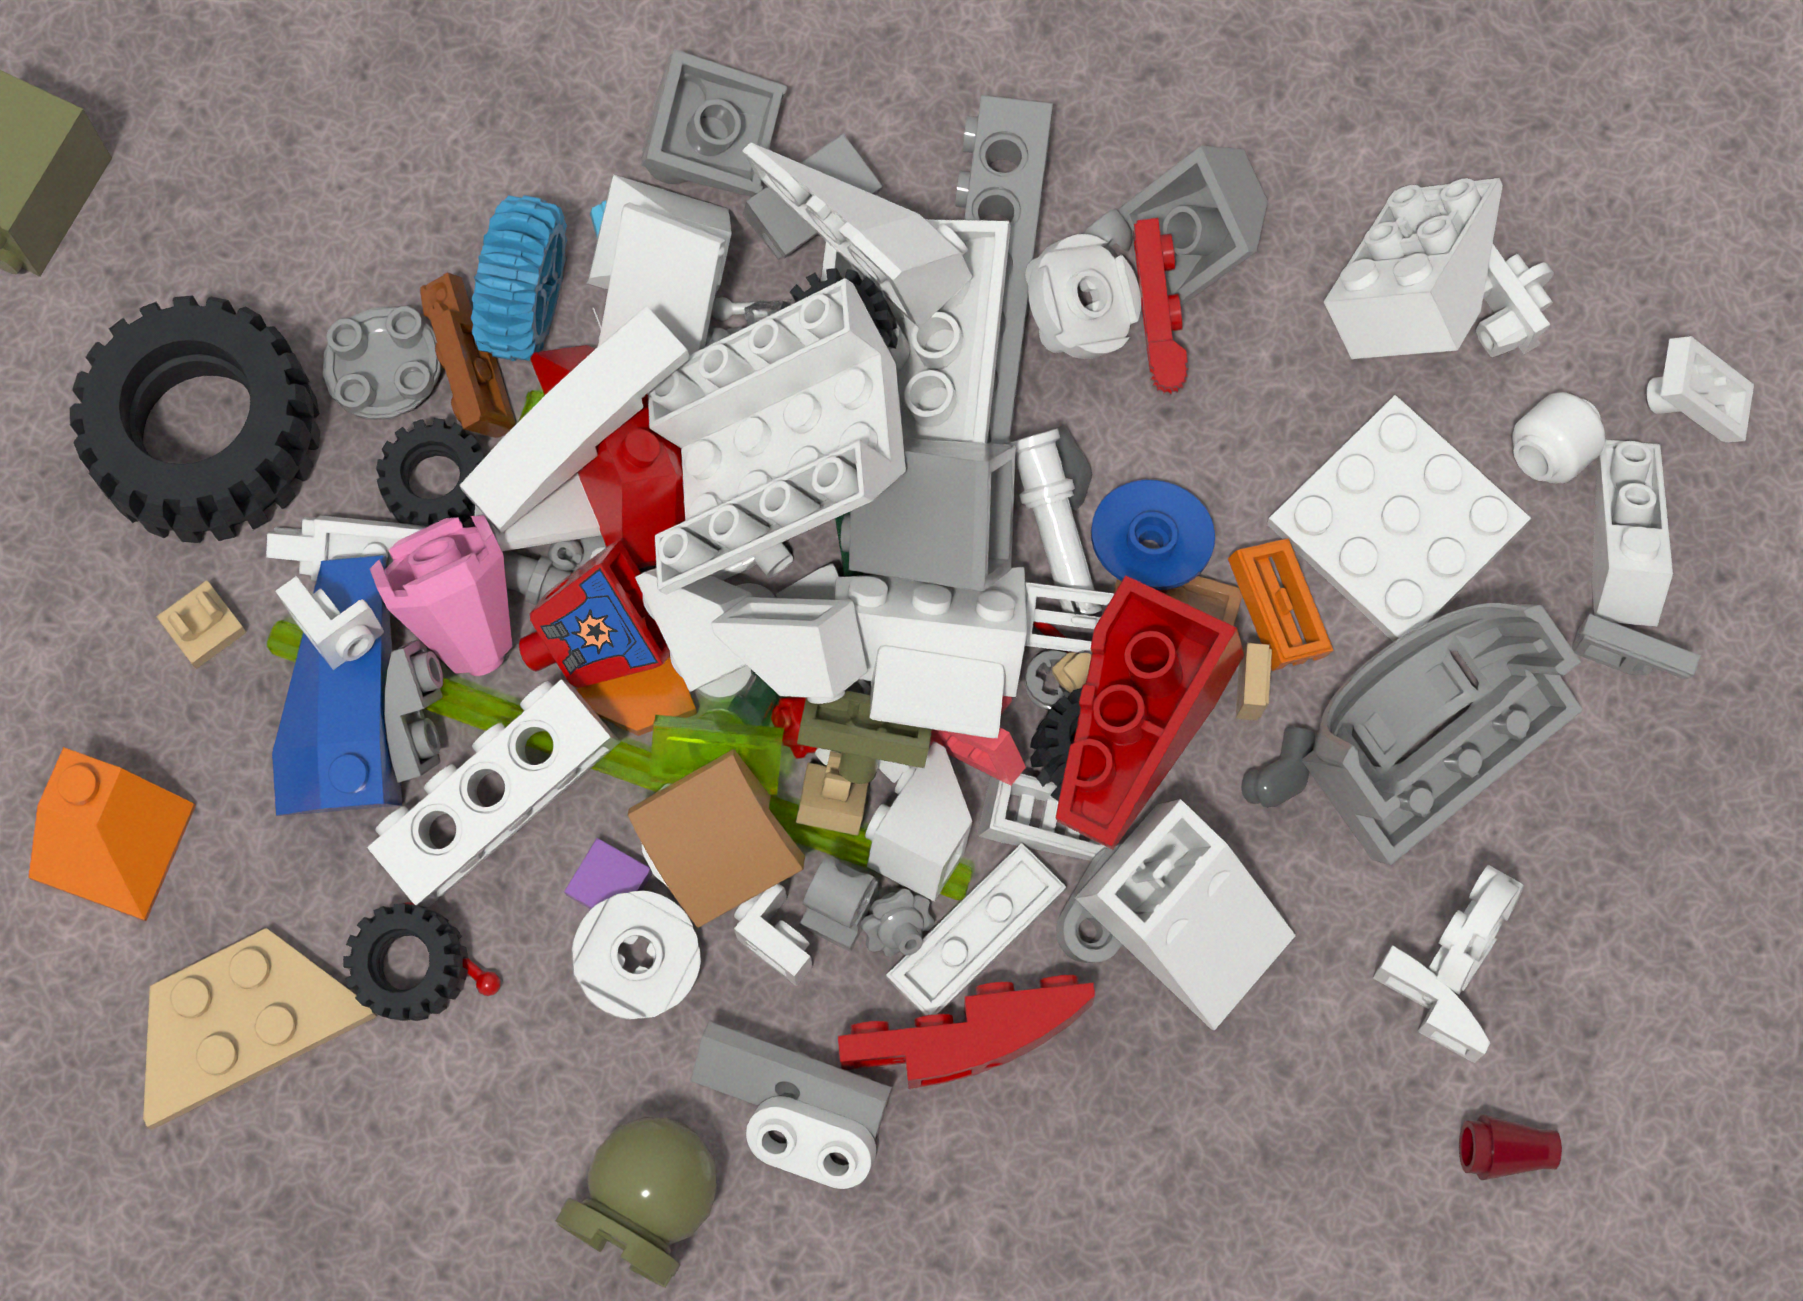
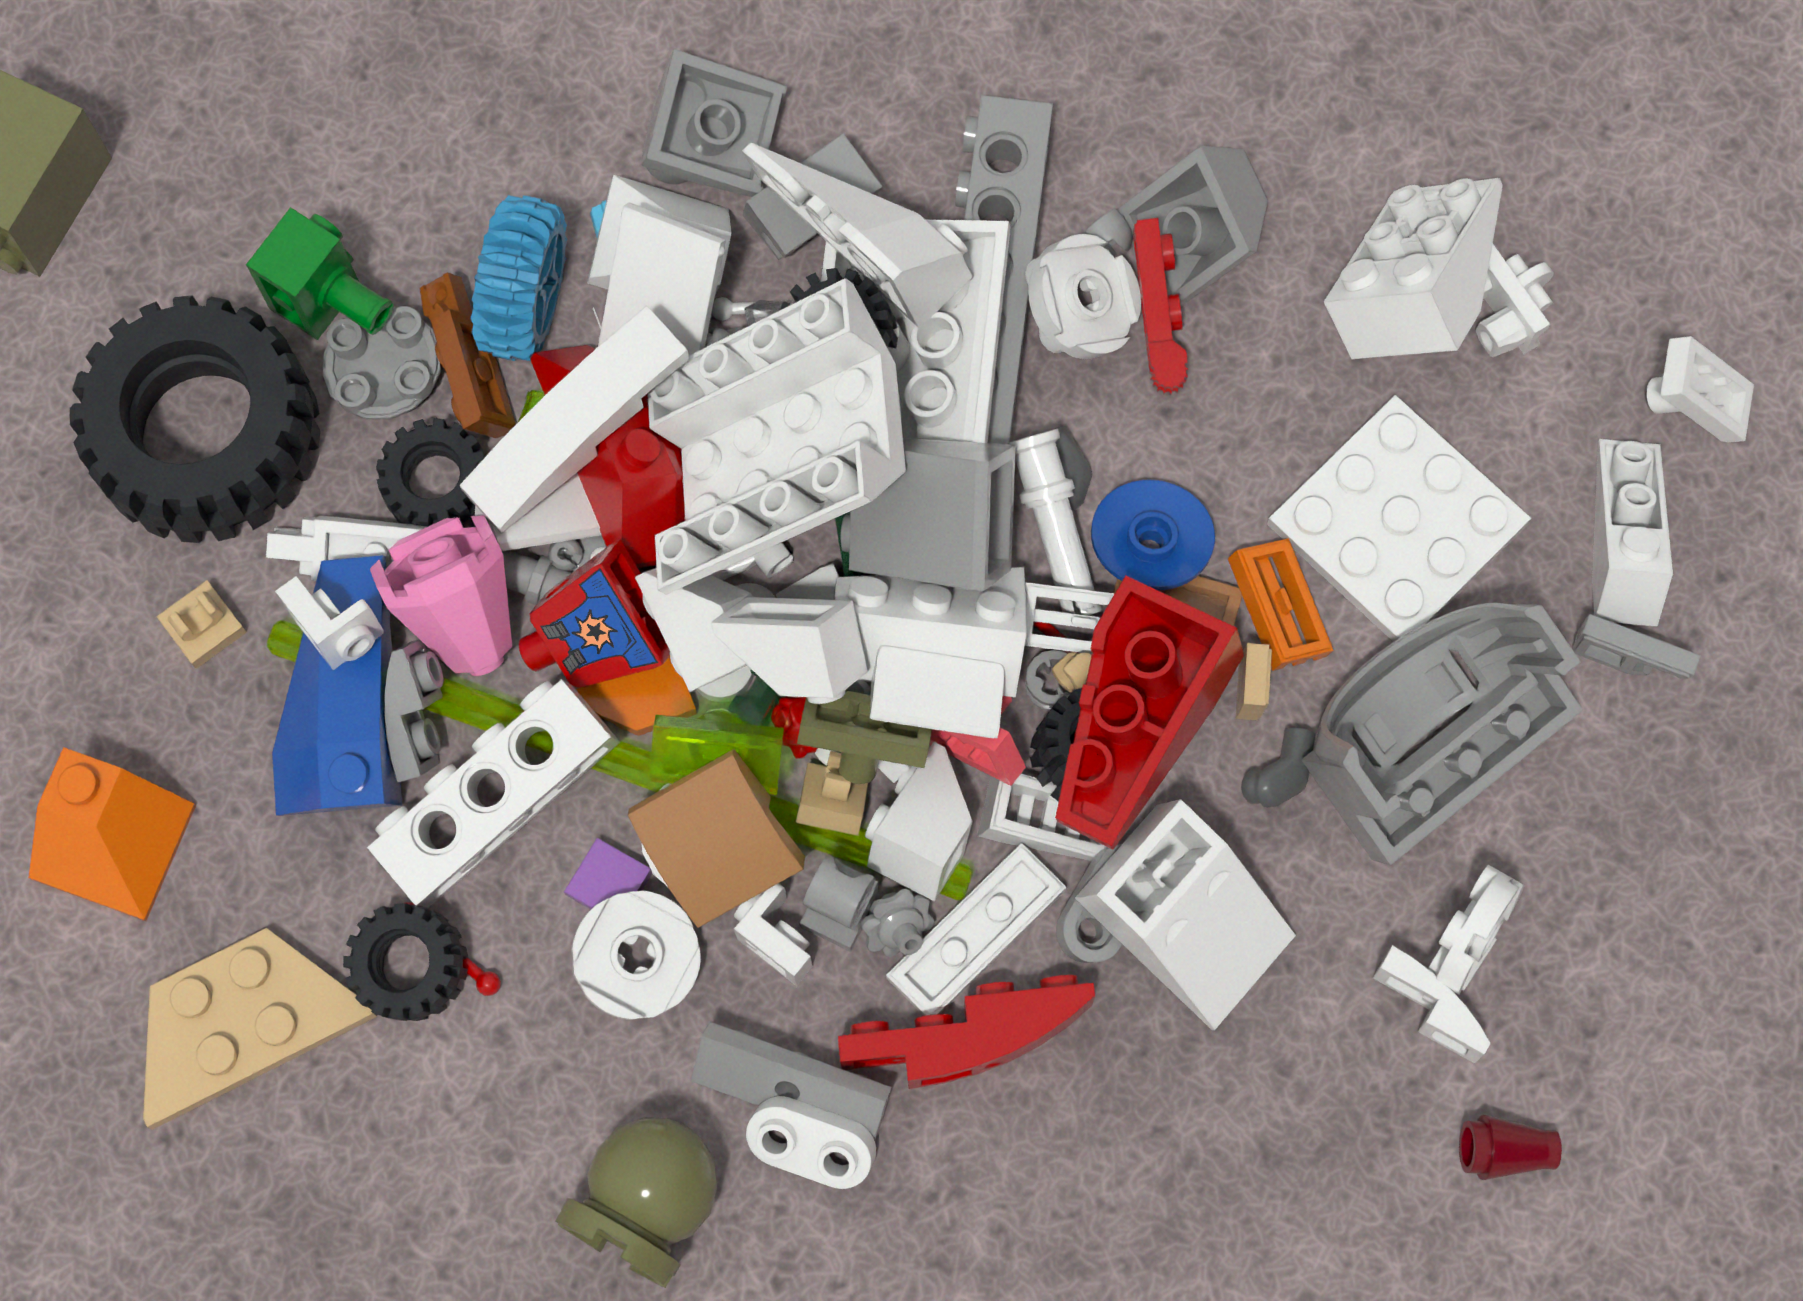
(311, 277): none -> green brick
(1558, 438): white head -> none

